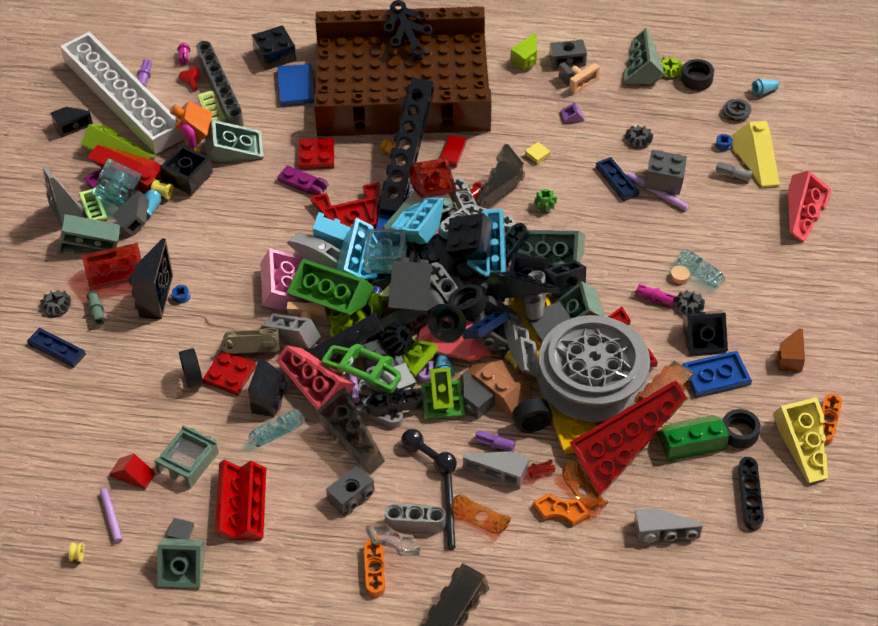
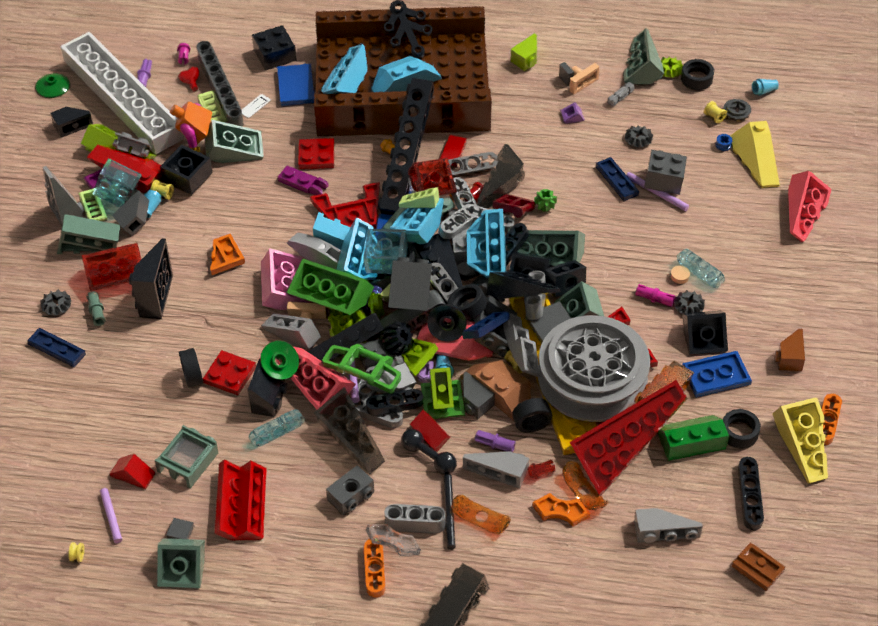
(52, 85): none -> green dish
(126, 141): none -> light grey hinge
(181, 289): blue bush -> none
(225, 254): none -> orange wing
(251, 341): dark tan piece -> none
(255, 105): none -> white sticker
(285, 354): none -> green dish
(348, 72): none -> medium azure wedge
(399, 74): none -> medium azure wedge
(421, 199): none -> yellowish green slope
(431, 430): none -> red tile
(465, 169): none -> light grey beam
(469, 237): black brick -> none
(514, 205): none -> dark red plate
(537, 153): light yellow tile -> none
(570, 52): dark grey brick -> none
(620, 93): none -> light grey axle
(715, 112): none -> light yellow bush
(733, 171): light grey axle -> none
(758, 566): none -> dark orange plate

